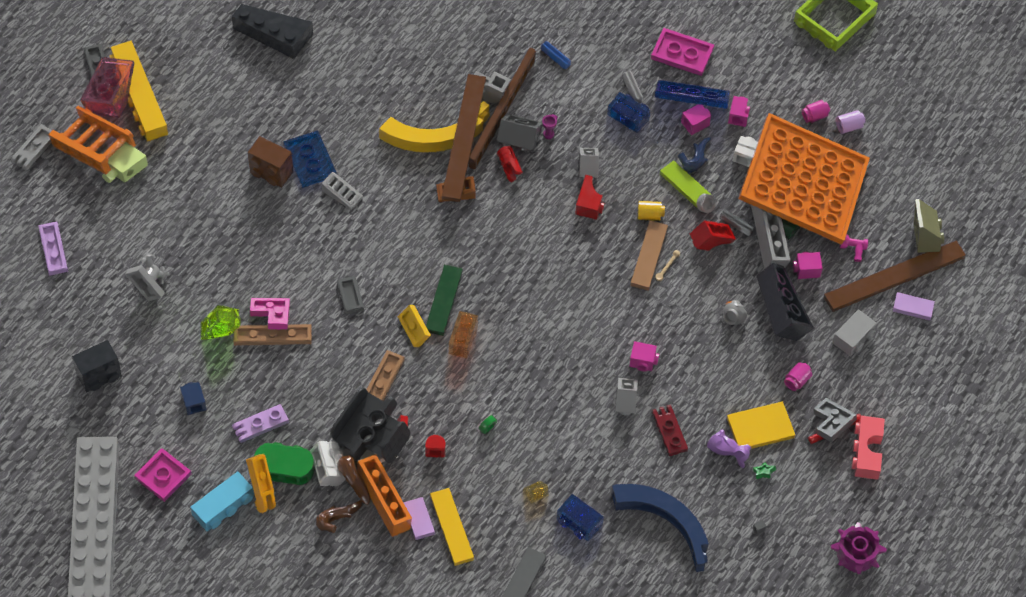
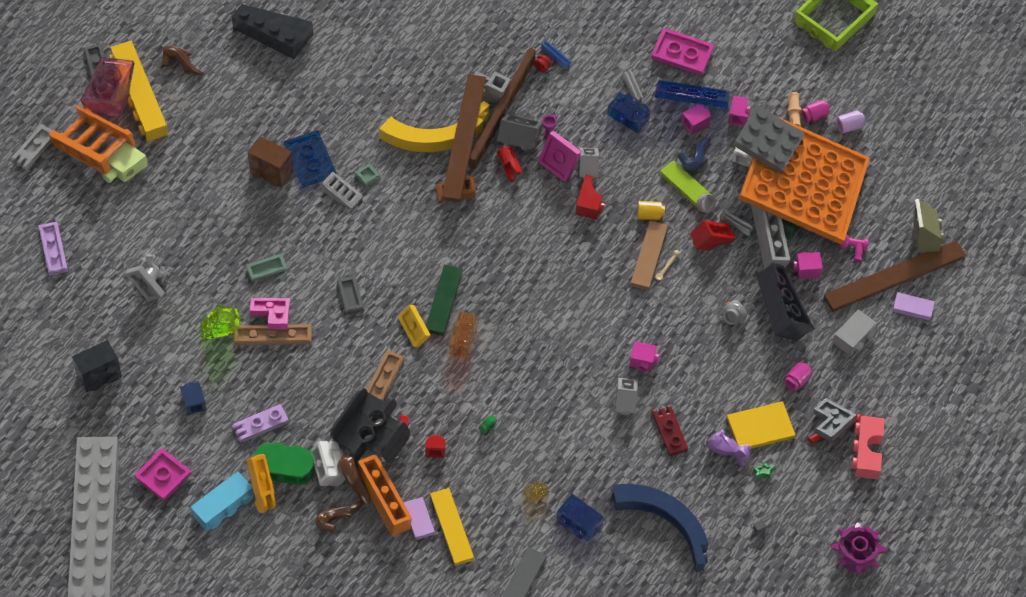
(183, 56): none -> reddish brown piece
(266, 267): none -> sand green tile
(367, 175): none -> sand green tile
(542, 63): none -> red bush
(559, 156): none -> dark pink plate
(768, 139): none -> dark grey plate
(794, 110): none -> light nougat pin

